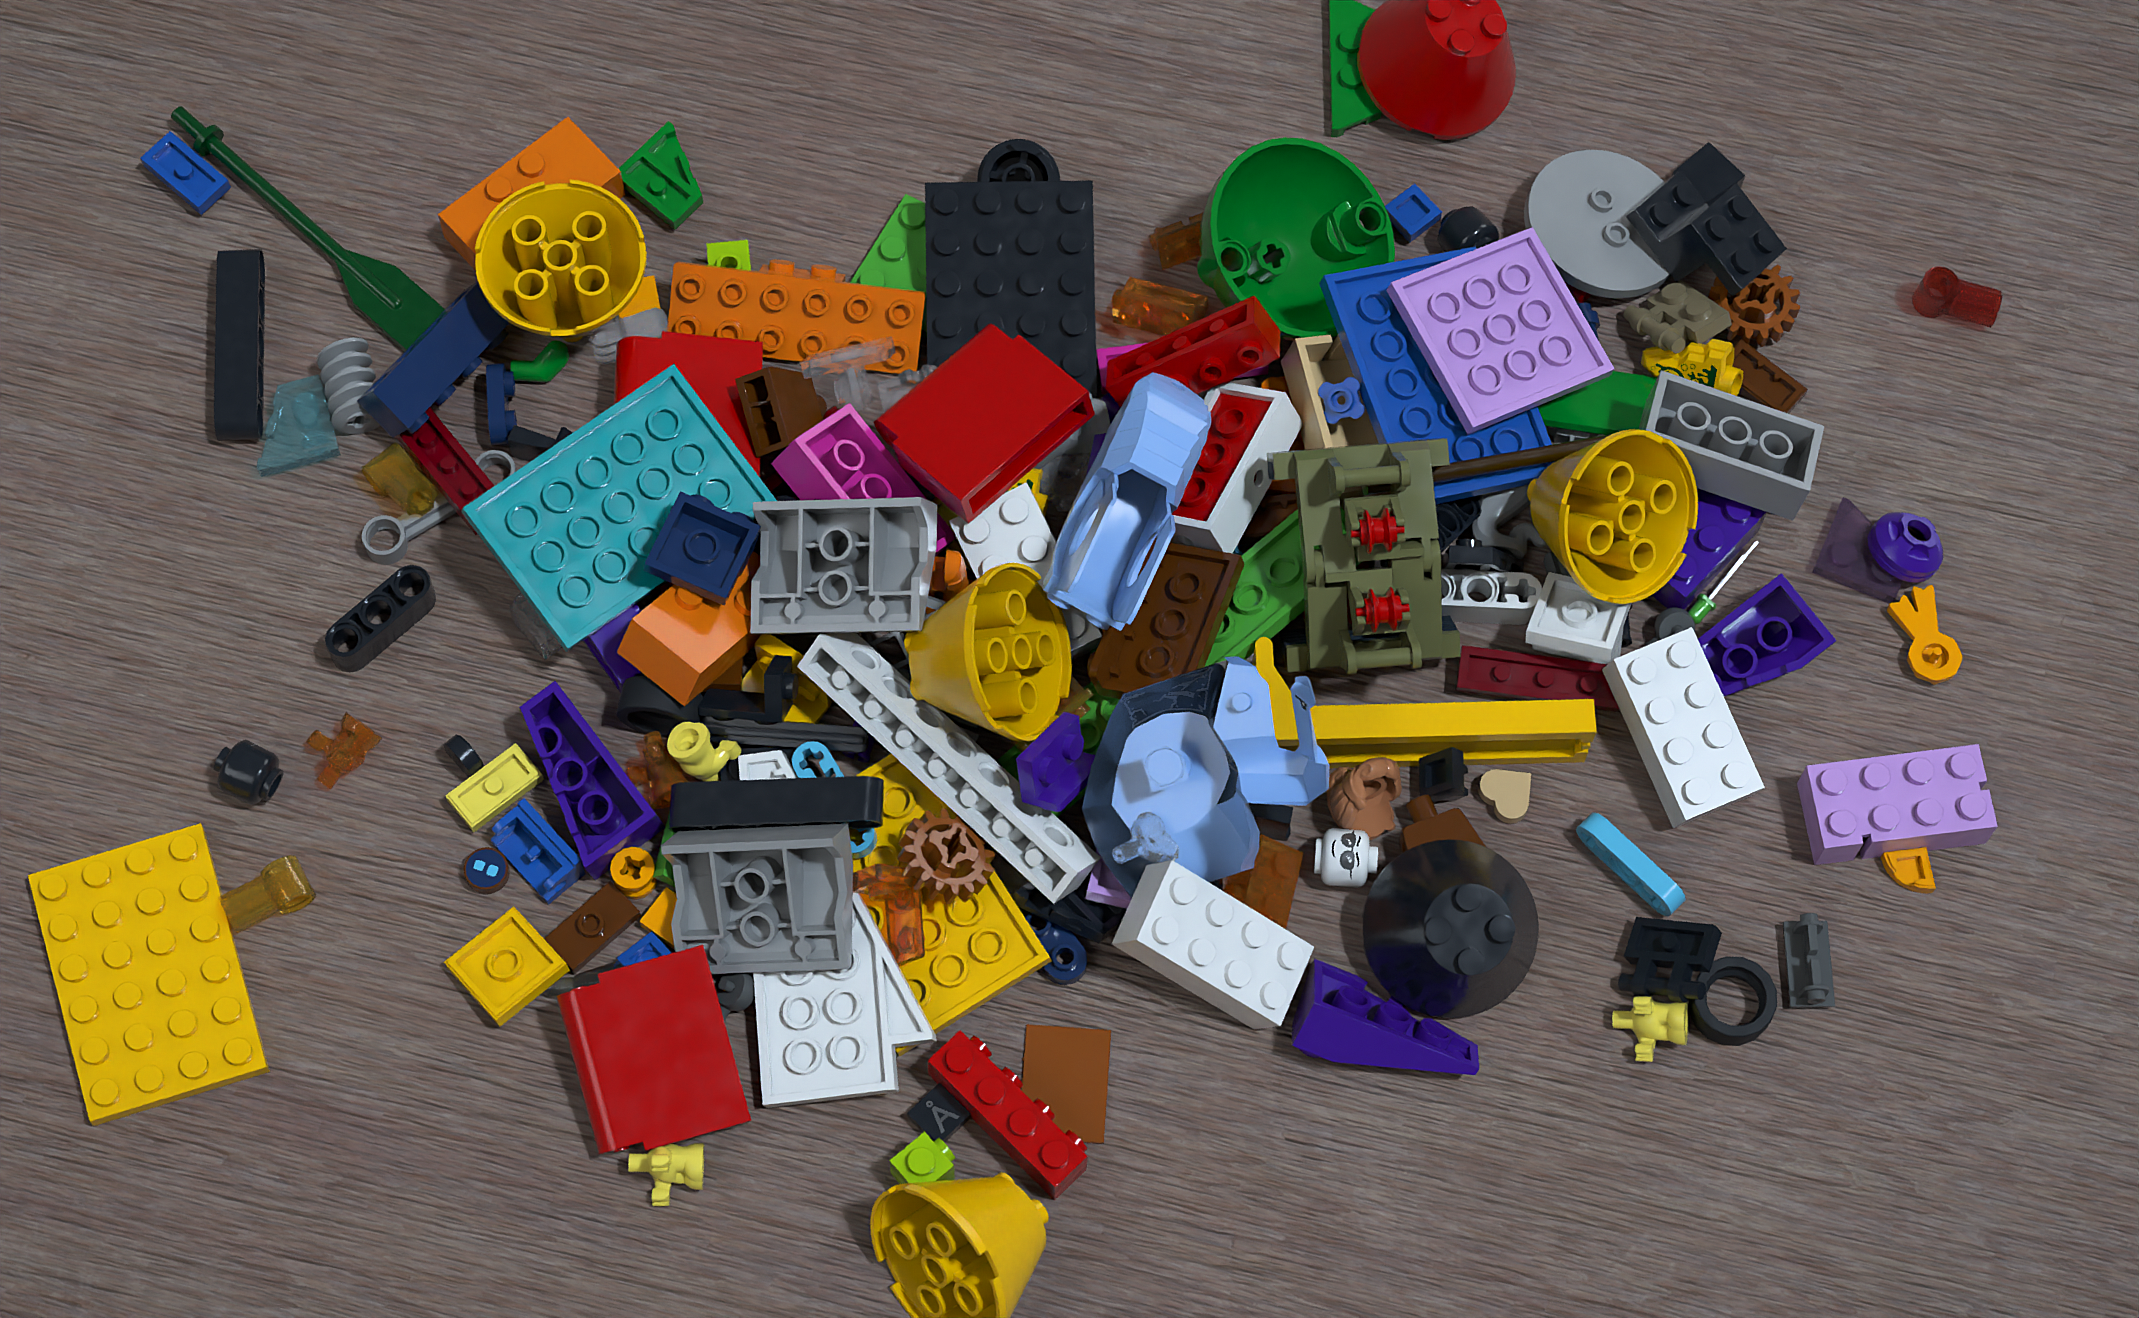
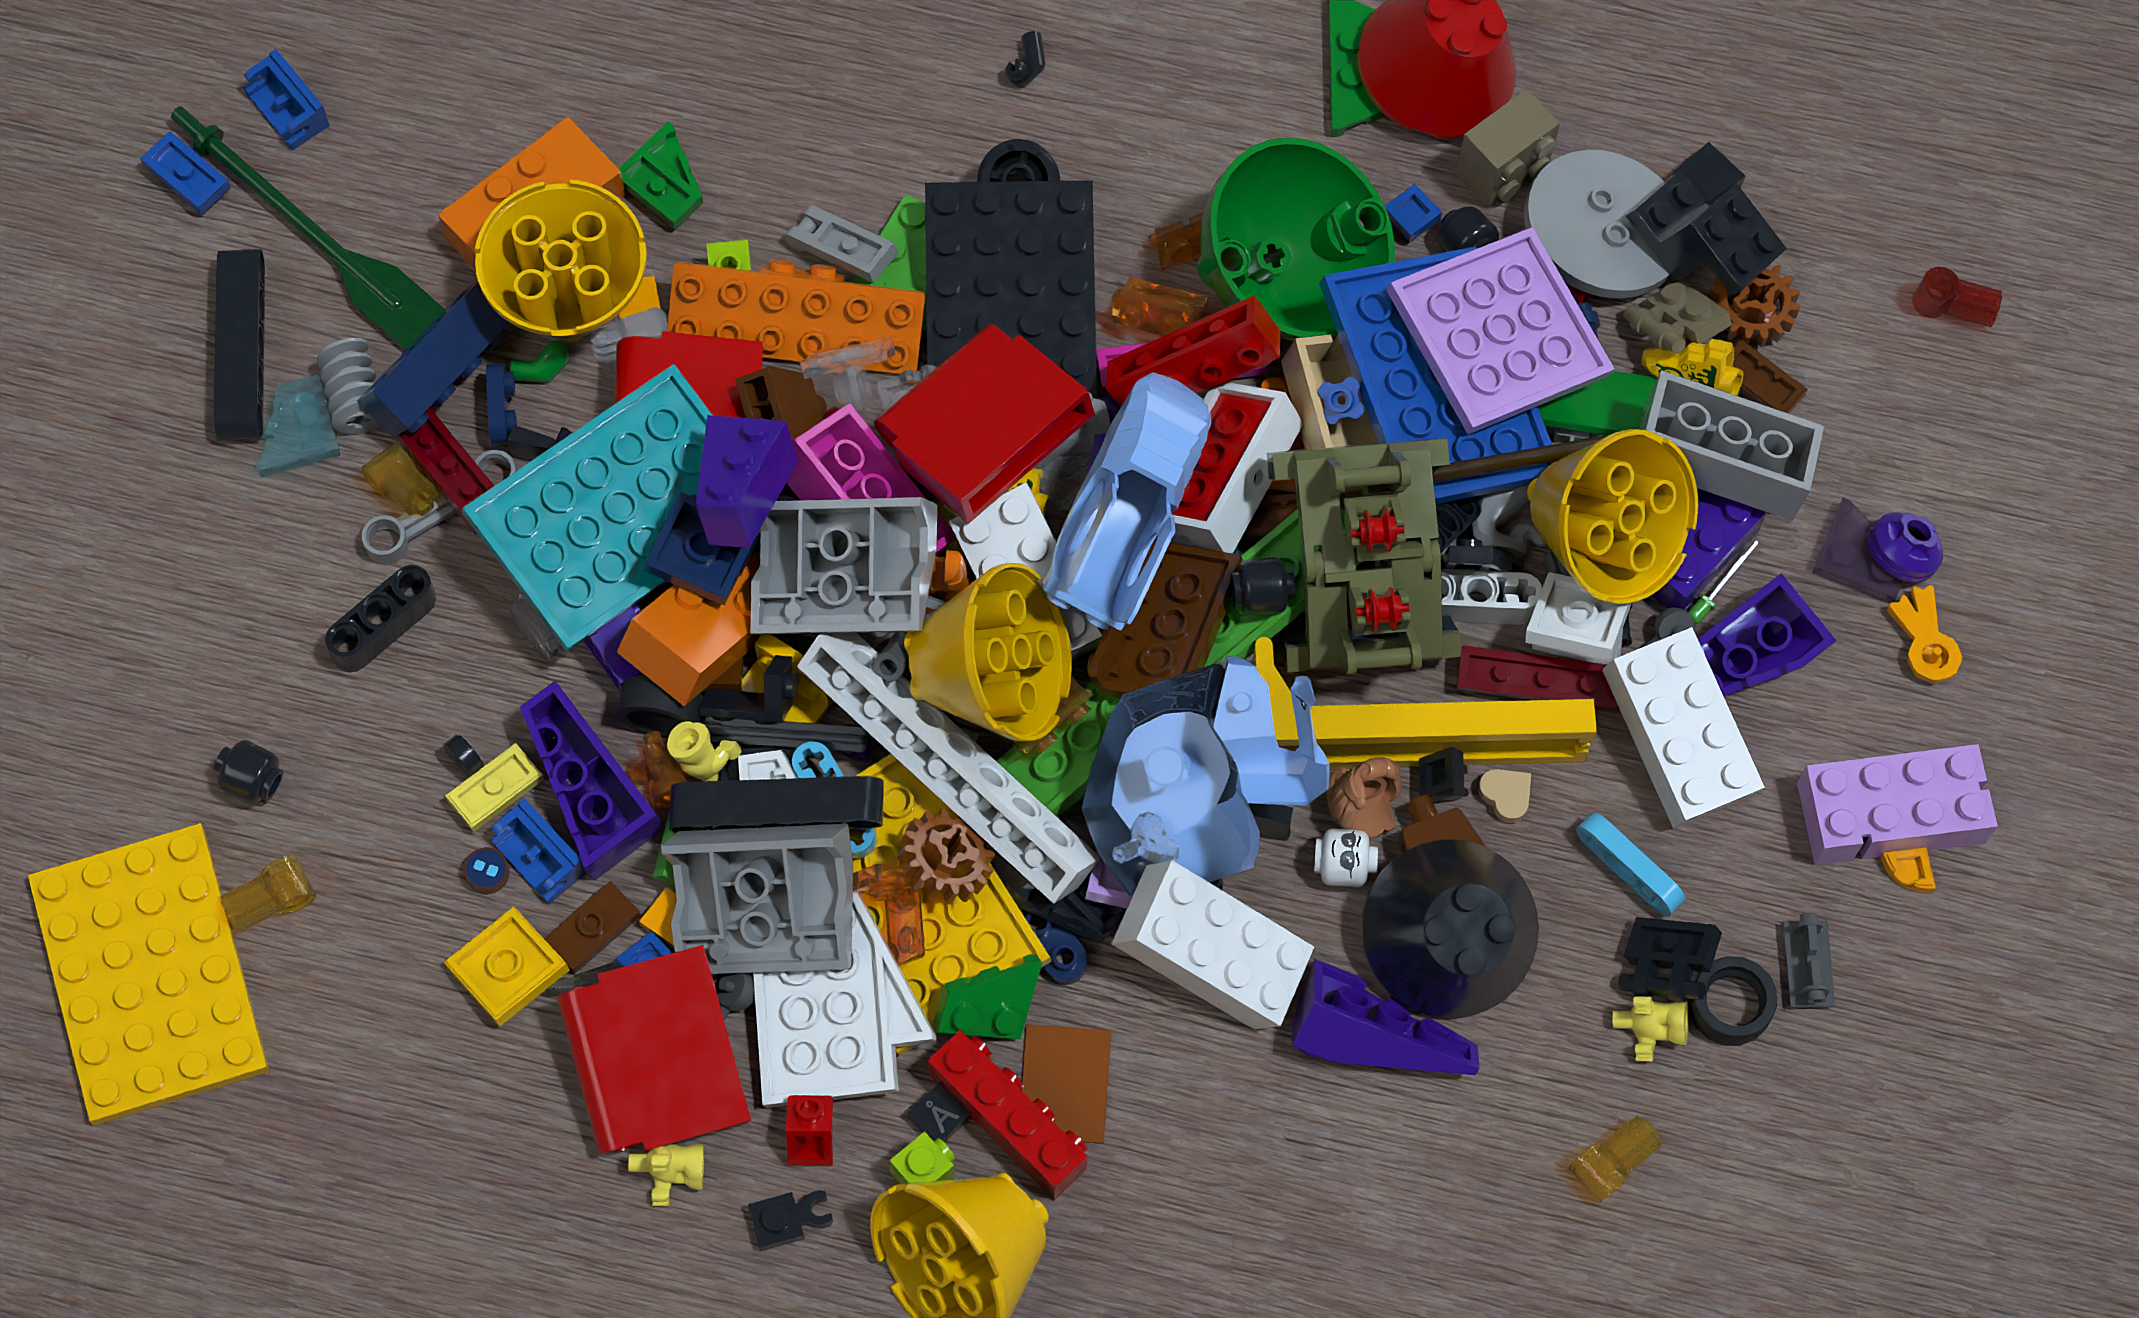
(285, 100): none -> blue hinge
(344, 751): clear orange piece -> none
(636, 882): light orange wheel -> none
(741, 476): none -> dark purple wedge
(780, 1220): none -> black plate
(809, 1130): none -> red bracket
(841, 243): none -> light grey plate
(893, 659): none -> dark grey bar
(989, 1003): none -> green wing
(1031, 64): none -> black arm
(1054, 765): dark purple bracket -> none
(1262, 586): none -> black head
(1271, 882): clear orange bracket -> none
(1507, 149): none -> dark tan brick
(1607, 1164): none -> clear yellow piece

